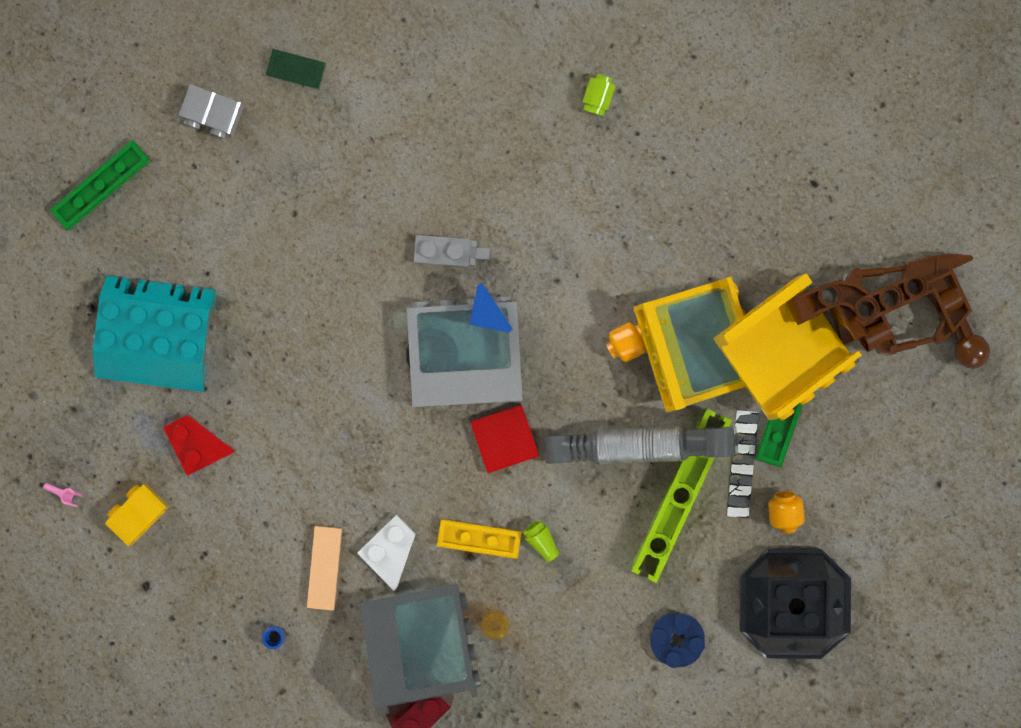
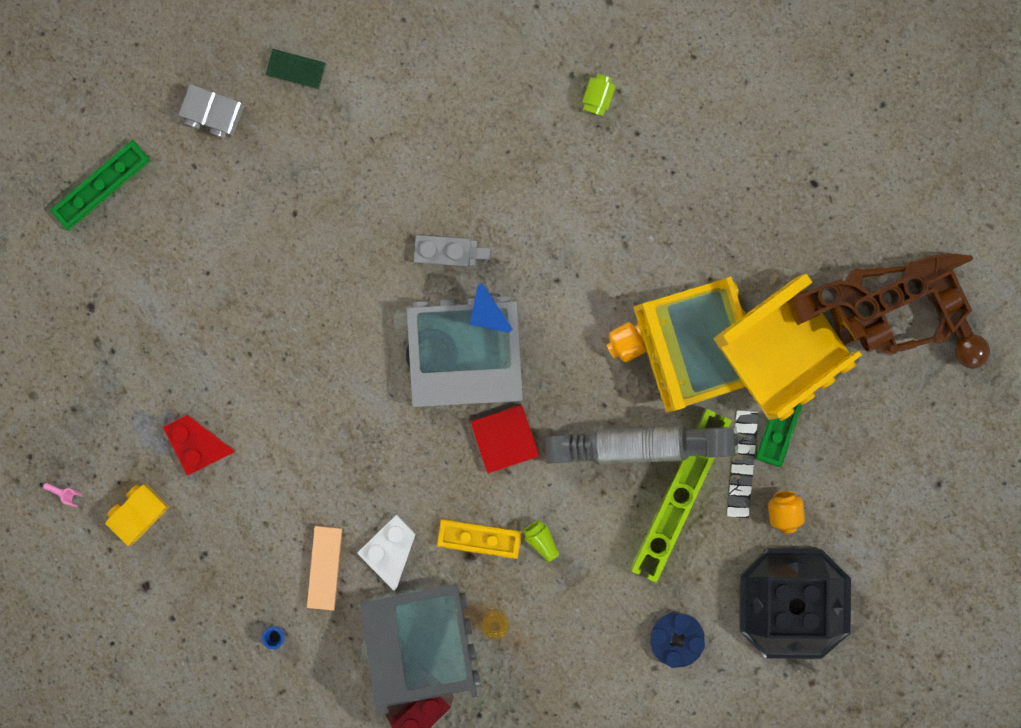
(152, 334): teal slope -> none

